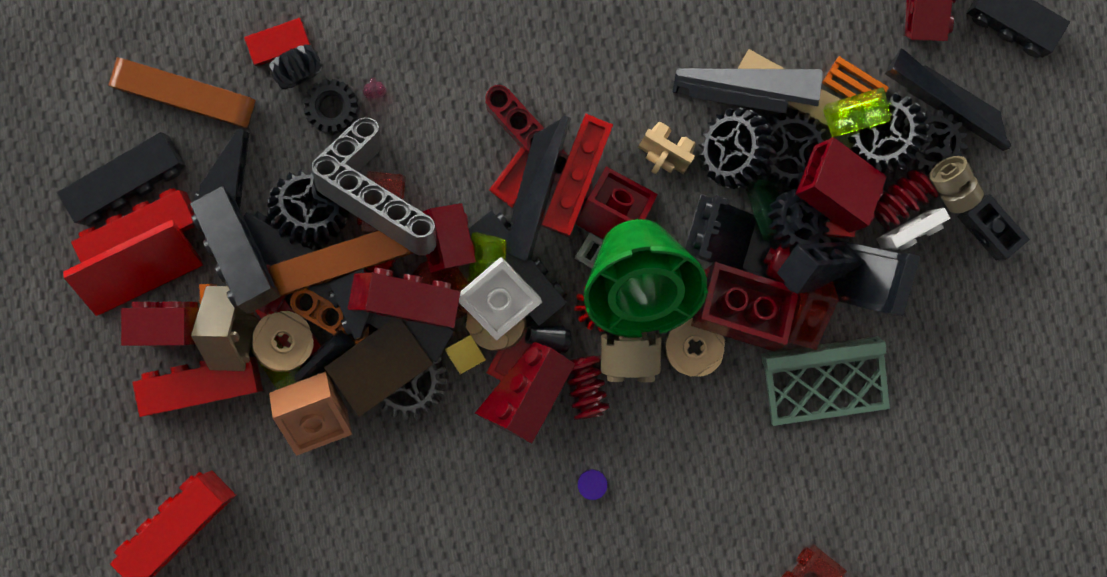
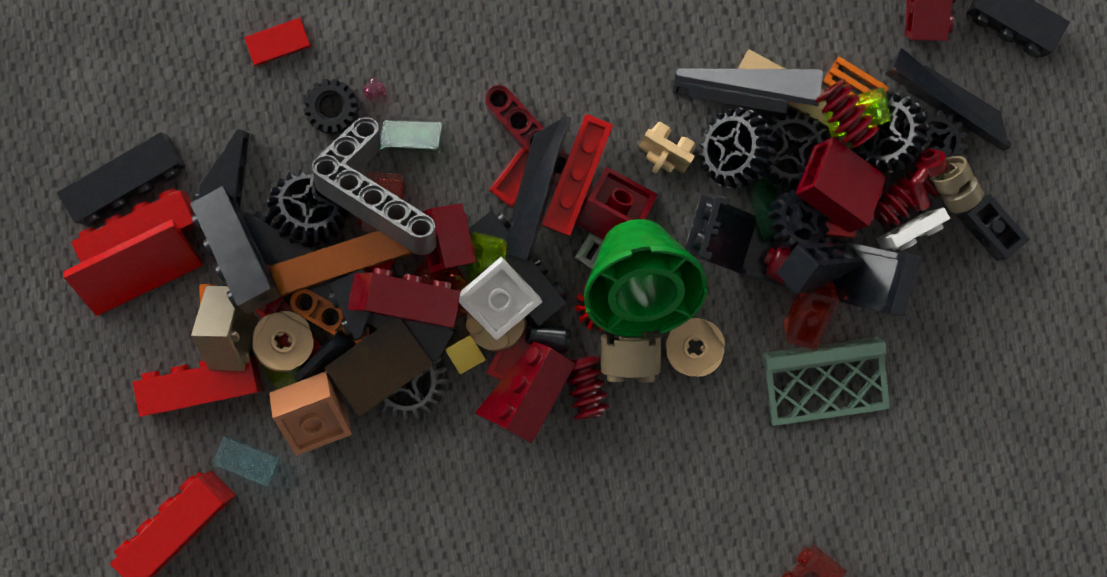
(158, 323): dark red brick -> none
(182, 92): dark orange beam -> none
(246, 460): none -> clear light blue plate
(295, 66): black gear -> none
(411, 136): none -> clear green slope
(592, 484): dark purple tile -> none
(746, 307): dark red brick -> none
(847, 113): none -> dark red piece
(929, 165): none -> dark red plate

